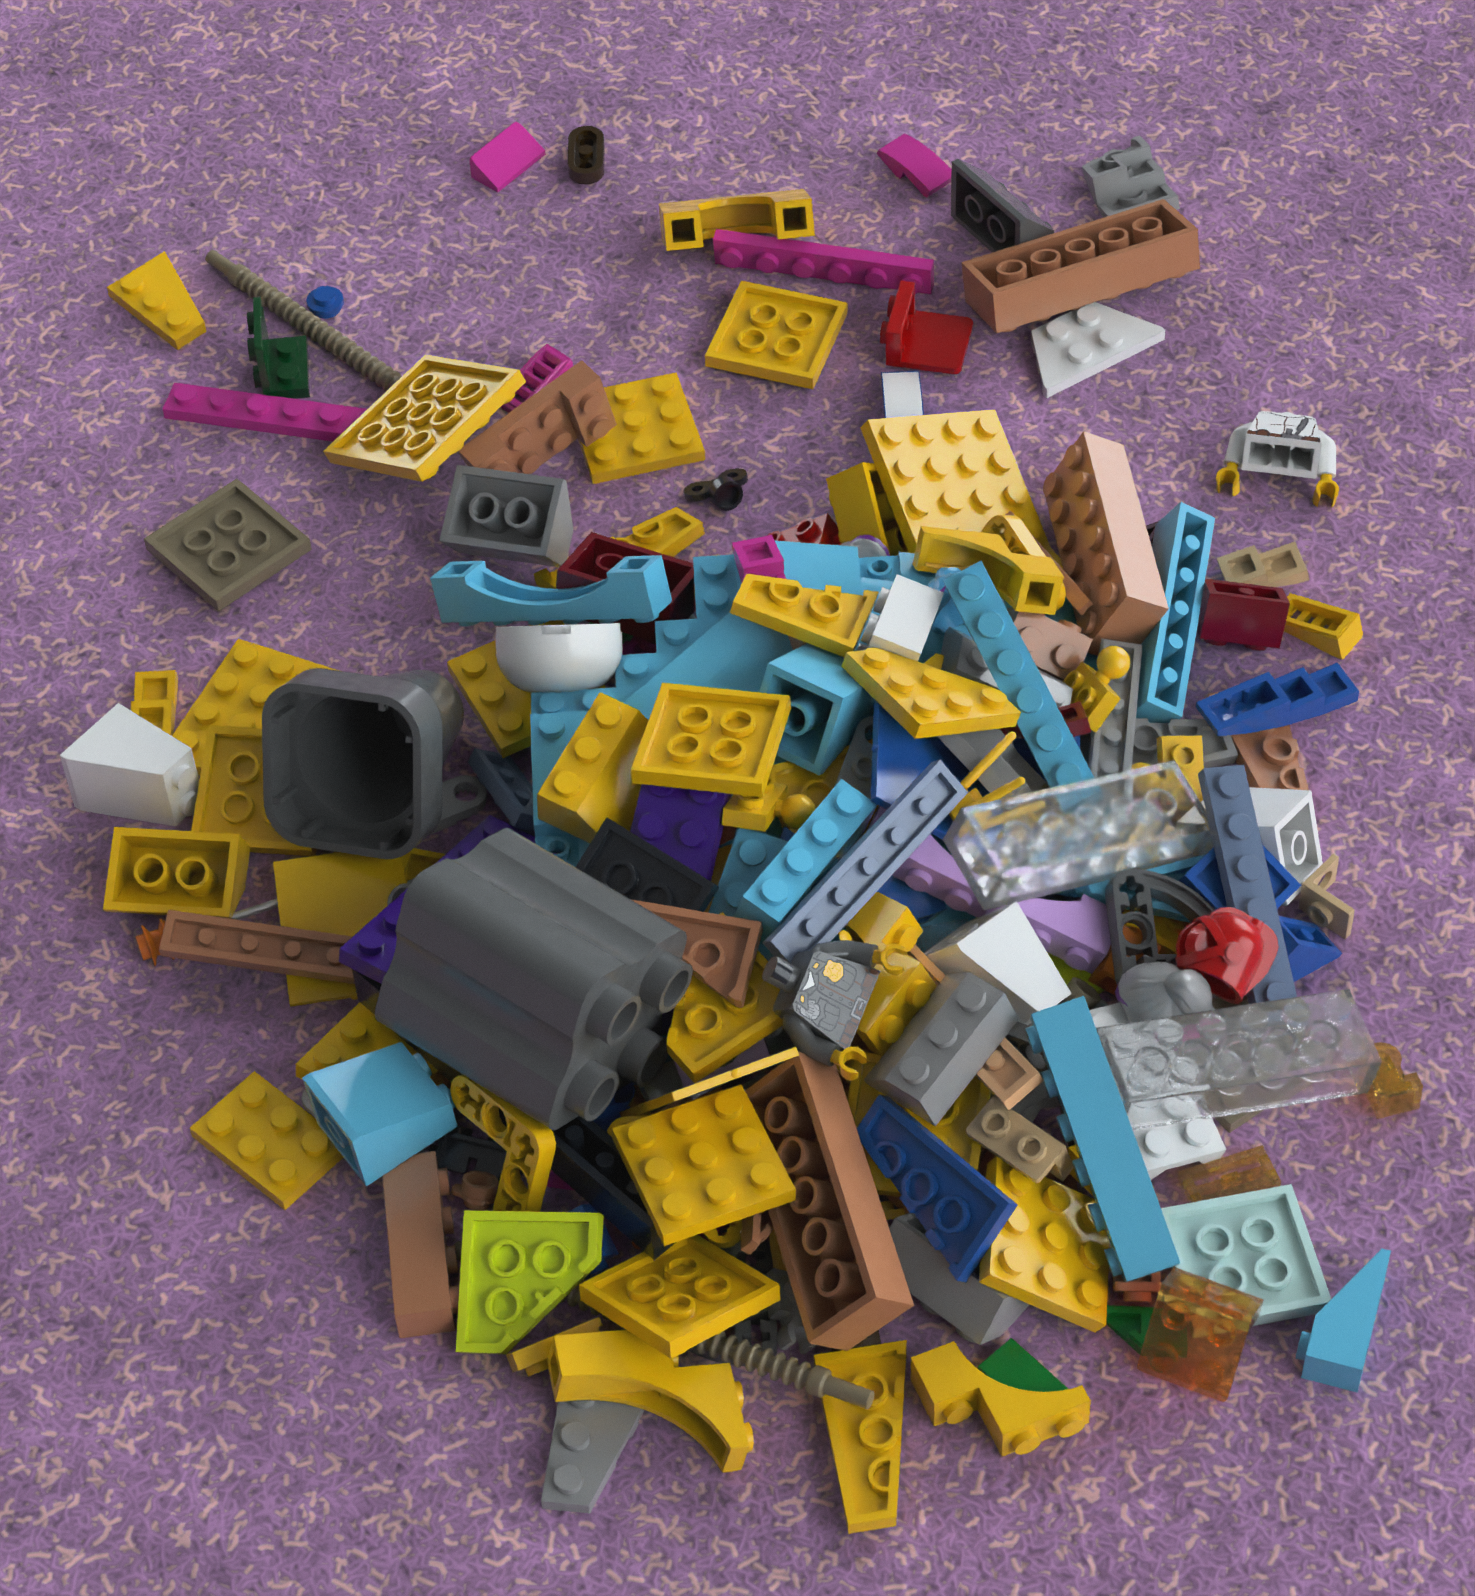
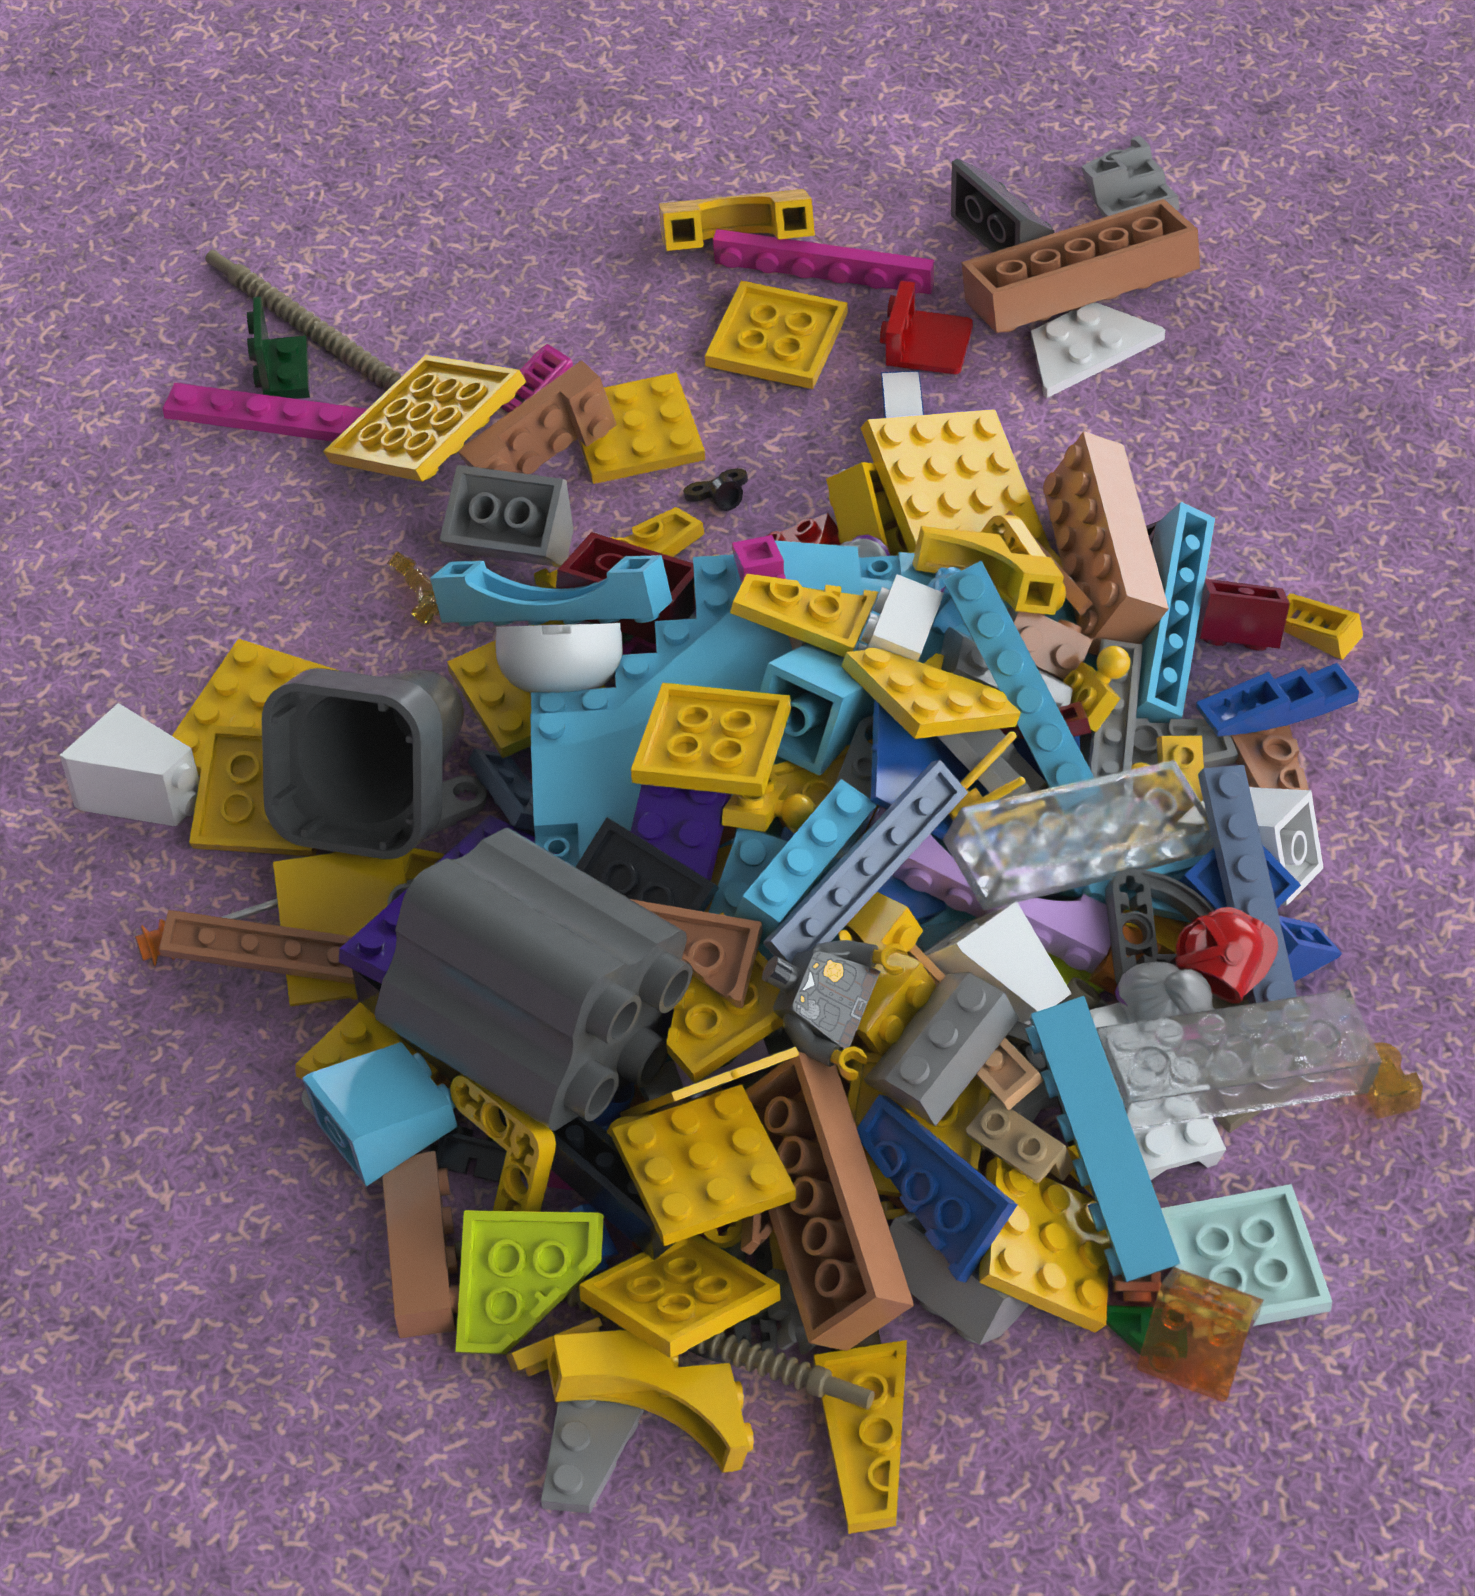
(156, 698): yellow slope -> none
(159, 301): yellow wing -> none
(175, 872): yellow slope -> none
(227, 544): dark tan plate -> none
(267, 1140): yellow plate -> none
(325, 301): blue plate -> none
(419, 584): none -> clear yellow arm
(477, 1189): nougat plate -> none
(505, 157): dark pink slope -> none
(586, 155): dark brown plate -> none
(595, 772): yellow slope -> none
(917, 162): dark pink slope -> none
(1014, 1417): yellow arch -> none
(1019, 1369): green tile -> none
(1231, 1180): clear yellow tile -> none
(1271, 568): tan slope -> none
(1281, 446): white torso -> none
(1321, 905): tan bracket -> none
(1343, 1329): medium azure slope -> none

